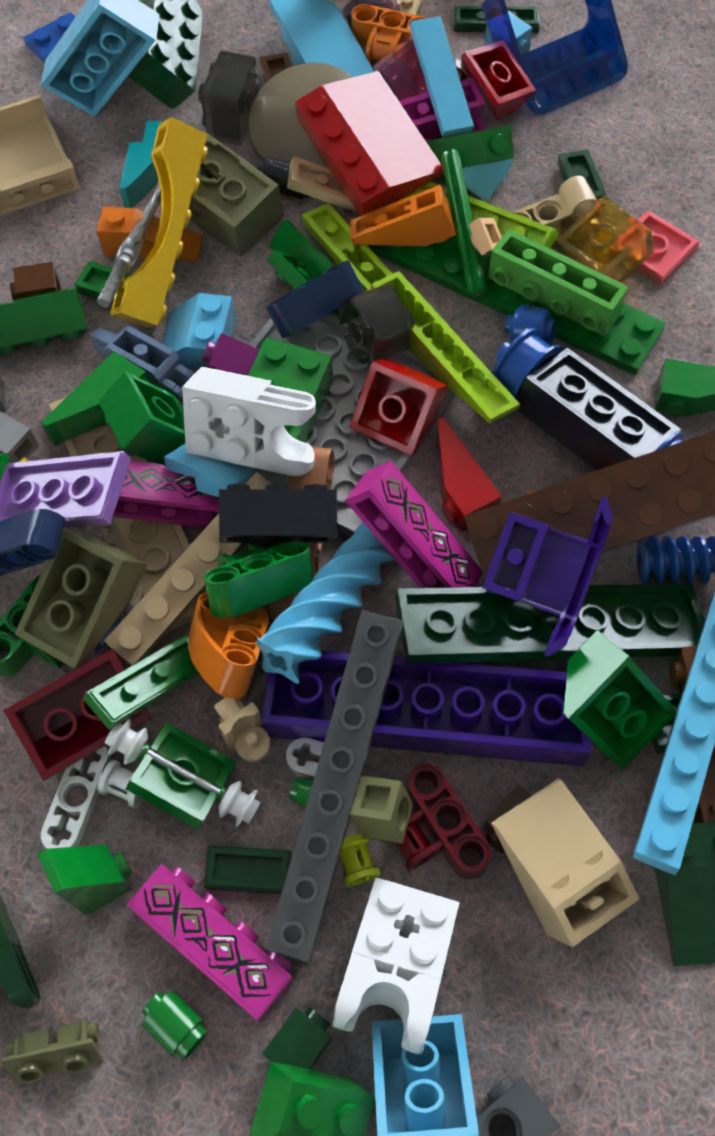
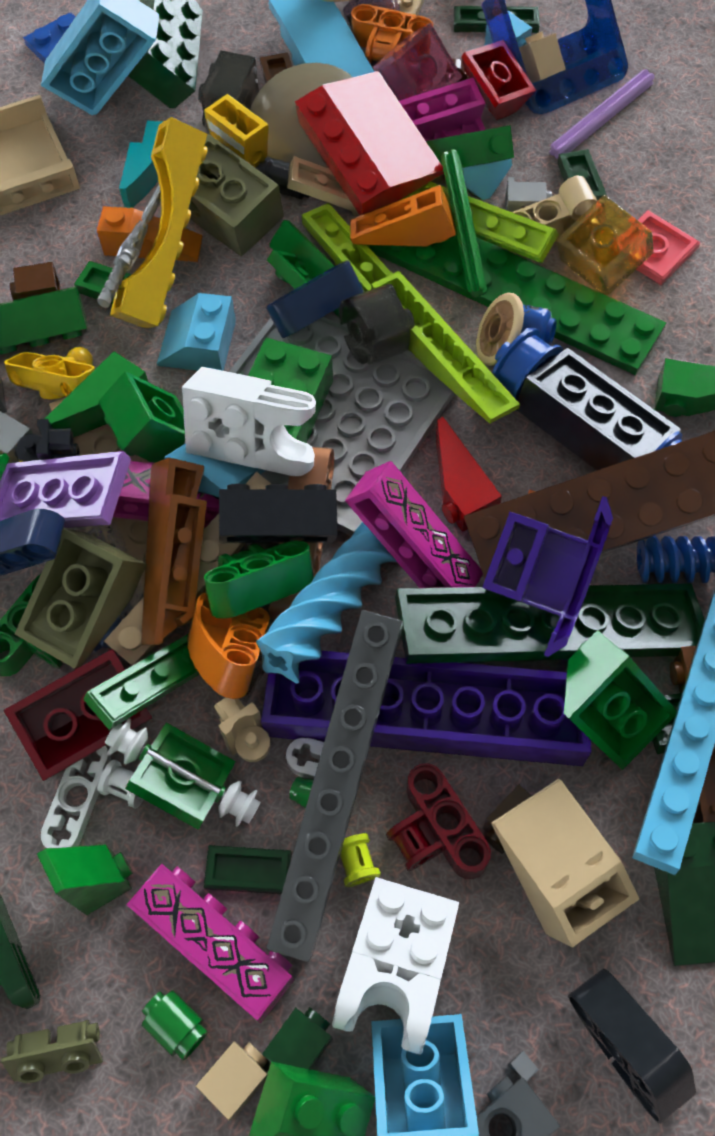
(50, 374): none -> yellow piece
(52, 444): none -> black hips
(157, 360): sand blue hinge -> none
(172, 548): none -> dark orange wedge
(230, 355): magenta brick -> none
(234, 1079): none -> tan brick
(238, 129): none -> yellow torso
(381, 809): olive brick -> none
(397, 405): red slope -> none
(441, 76): medium azure tile -> none
(484, 235): light nougat plate -> none
(499, 325): none -> wheel
(523, 1066): none -> light grey piece
(524, 194): none -> light grey brick
(541, 56): none -> tan brick
(557, 282): bright green brick -> none
(602, 113): none -> lavender axle
(641, 1050): none -> black beam

